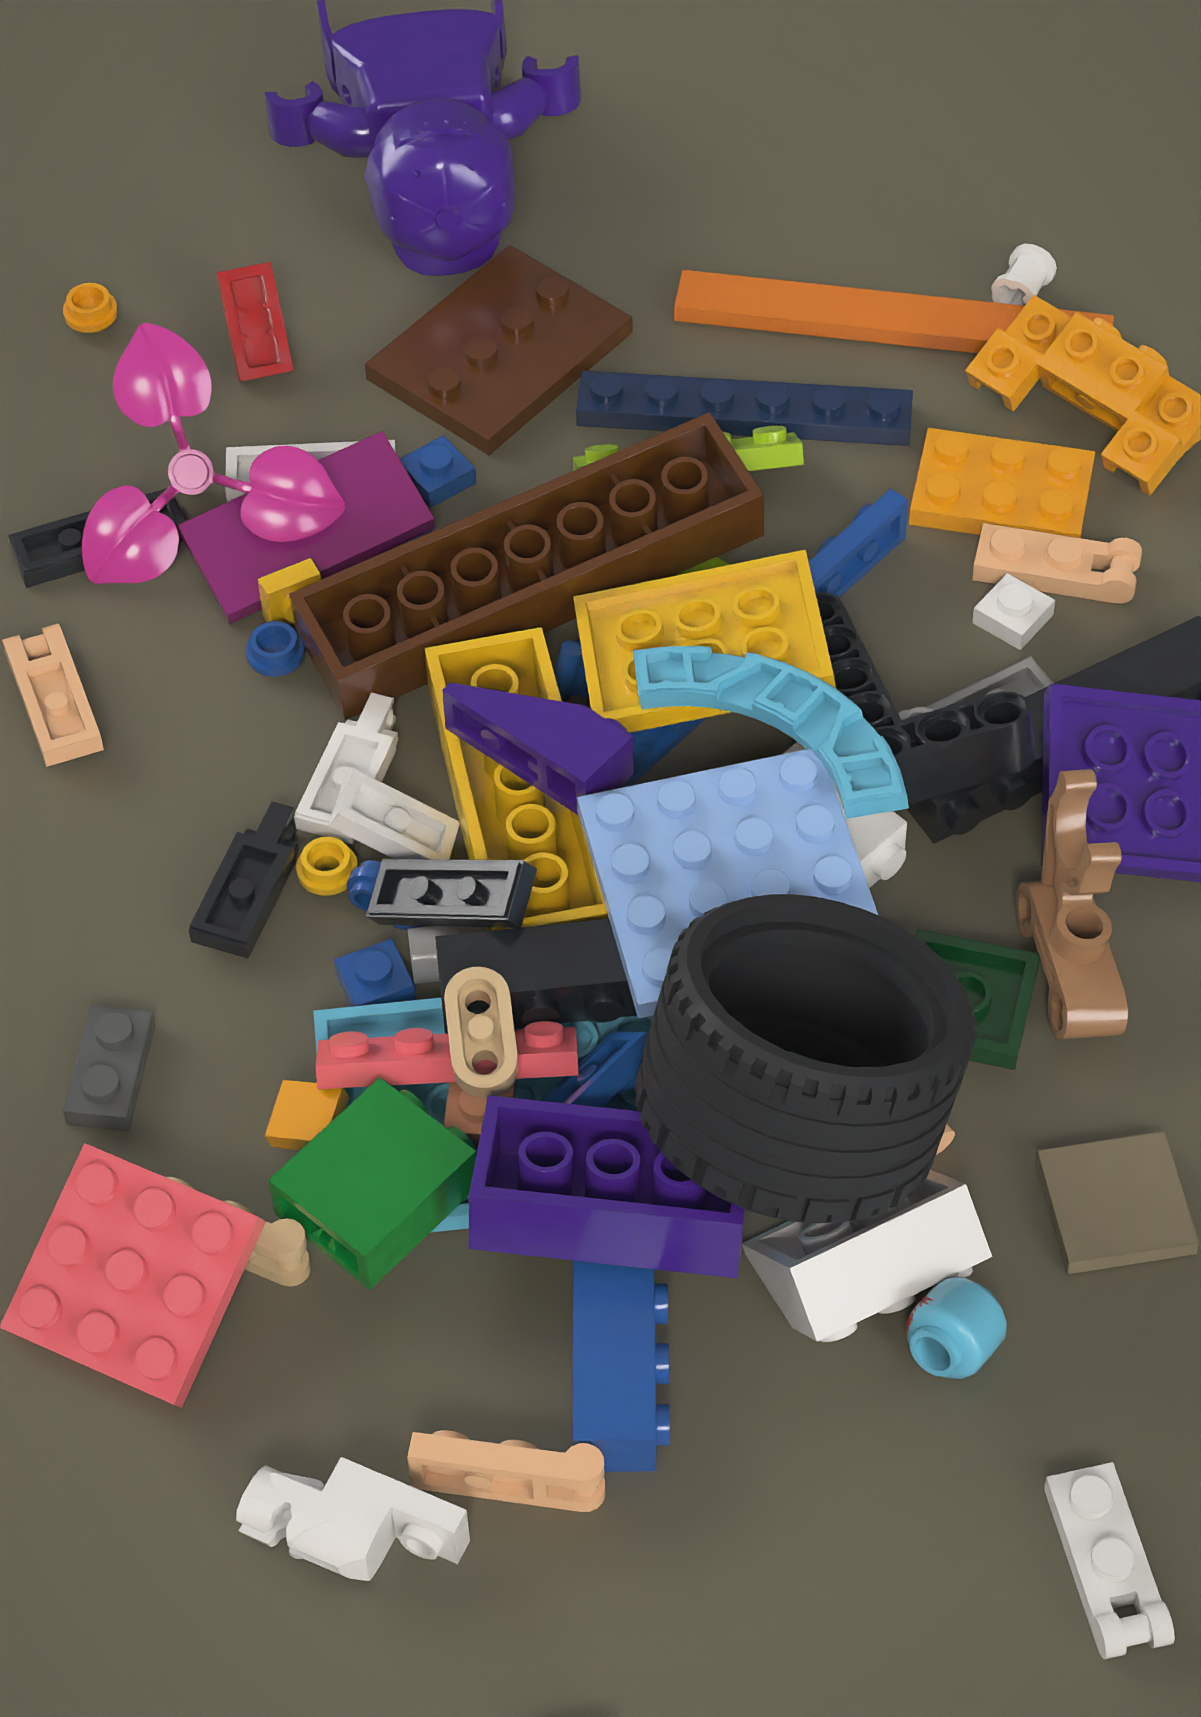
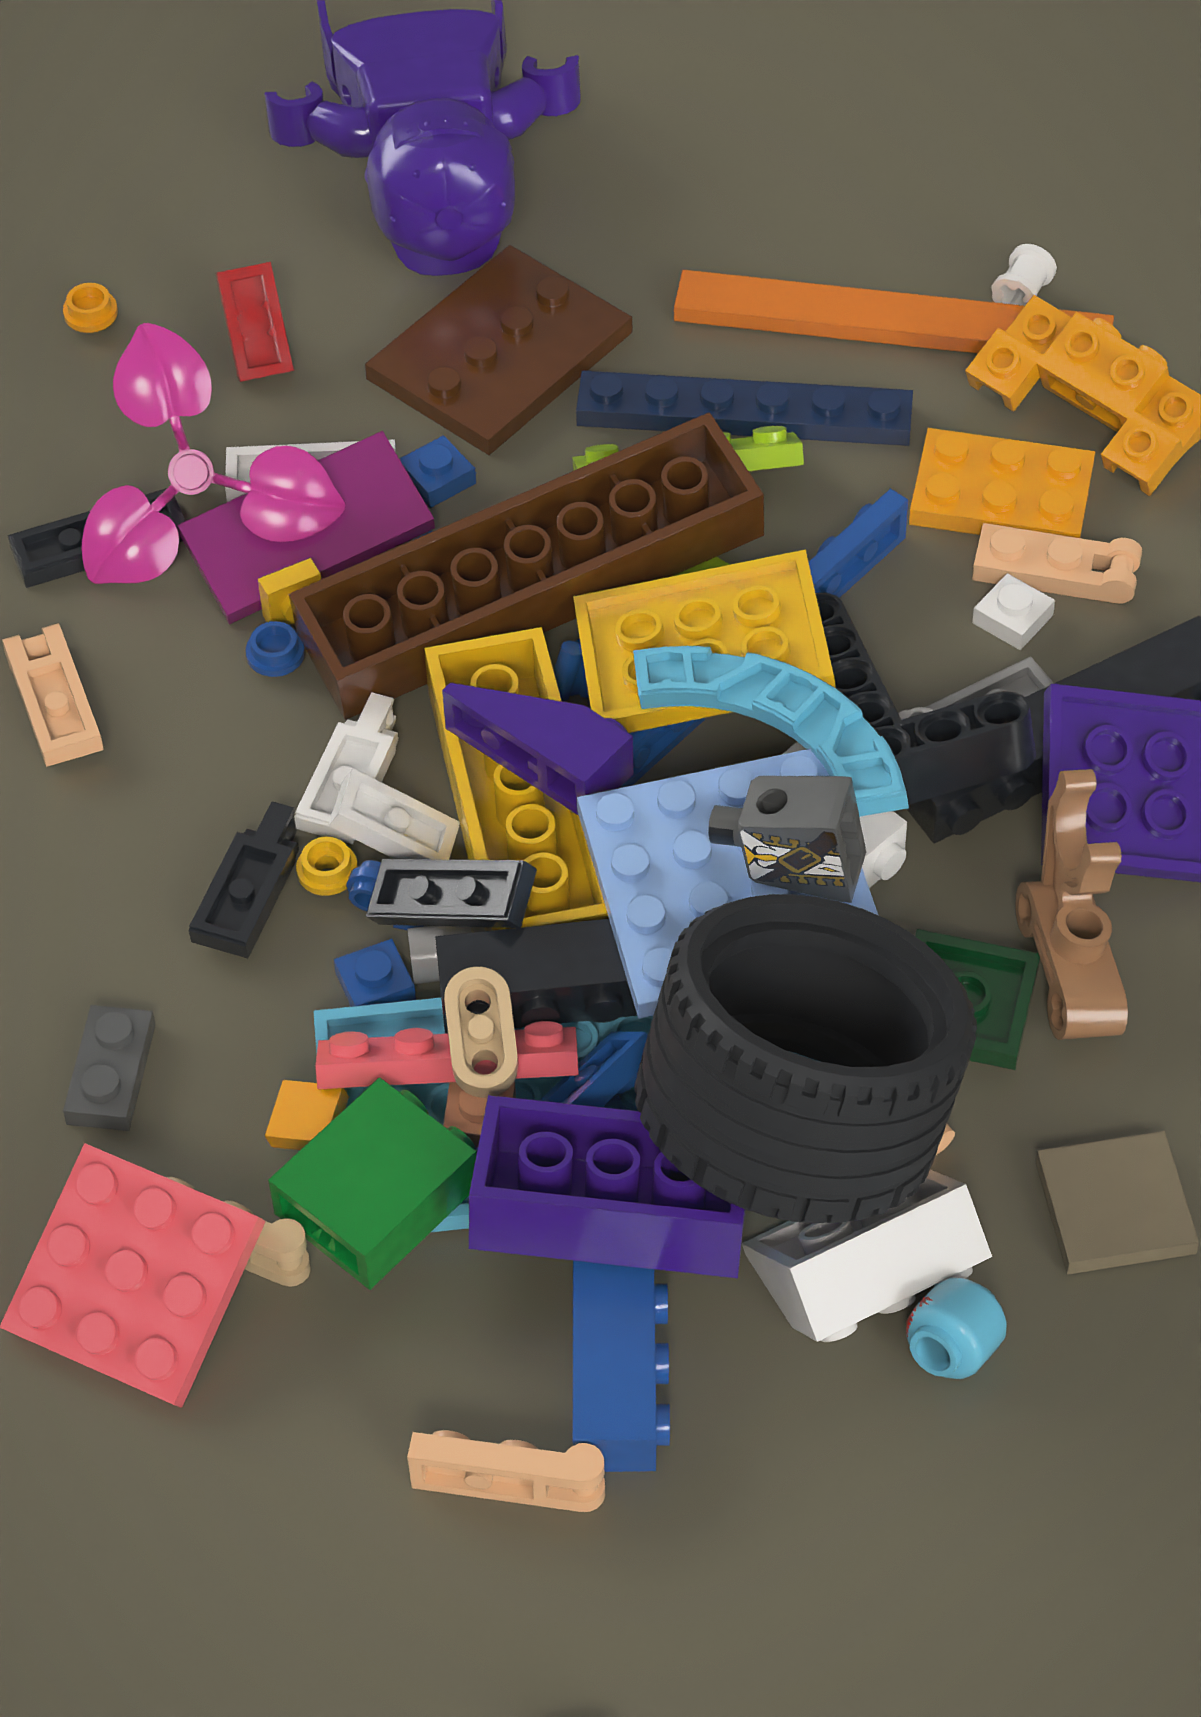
(350, 1519): white plate -> none
(797, 834): none -> dark grey torso
(1107, 1560): white plate -> none

